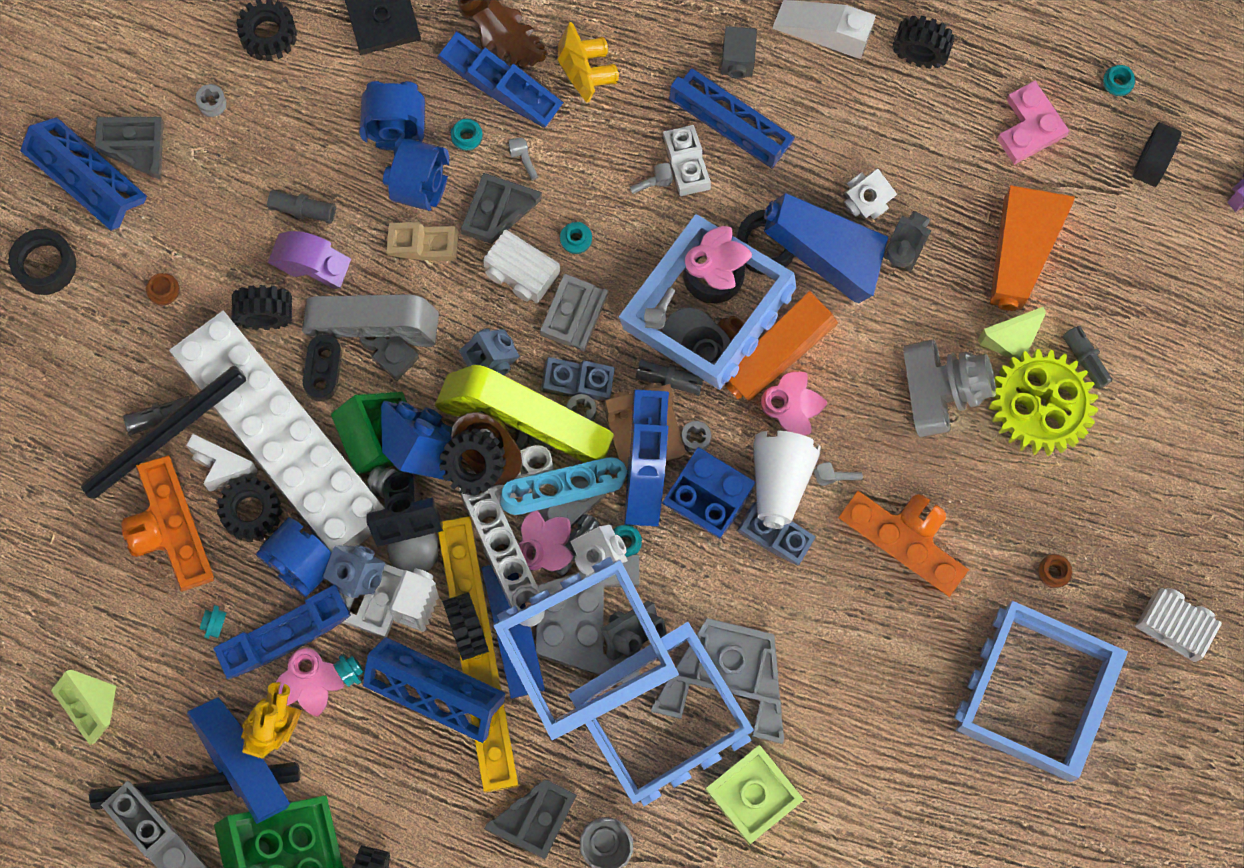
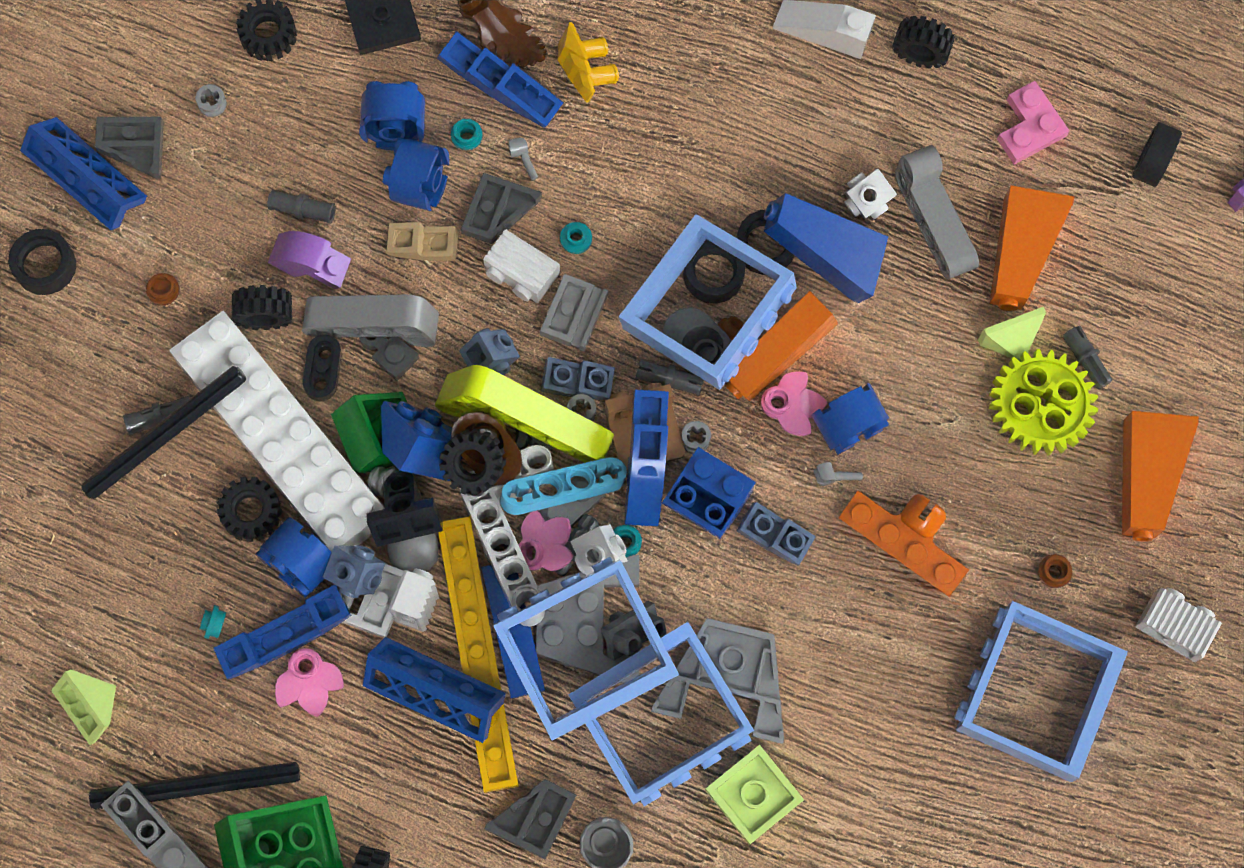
(167, 525): orange plate -> none
(226, 464): white slope -> none
(245, 773): blue slope -> none
(269, 722): yellow connector -> none
(349, 670): teal plate -> none
(465, 626): black tyre -> none
(656, 317): light grey hand -> none
(662, 178): light grey hand -> none
(686, 160): white slope -> none
(722, 258): bright pink plate -> none
(727, 122): blue fence -> none
(738, 52): dark grey brick -> none
(782, 474): white cone -> none
(850, 417): none -> blue brick
(908, 241): dark grey hips -> none
(934, 212): none -> light grey beam
(934, 385): light grey beam -> none
(1122, 73): teal plate -> none
(1152, 469): none -> orange slope

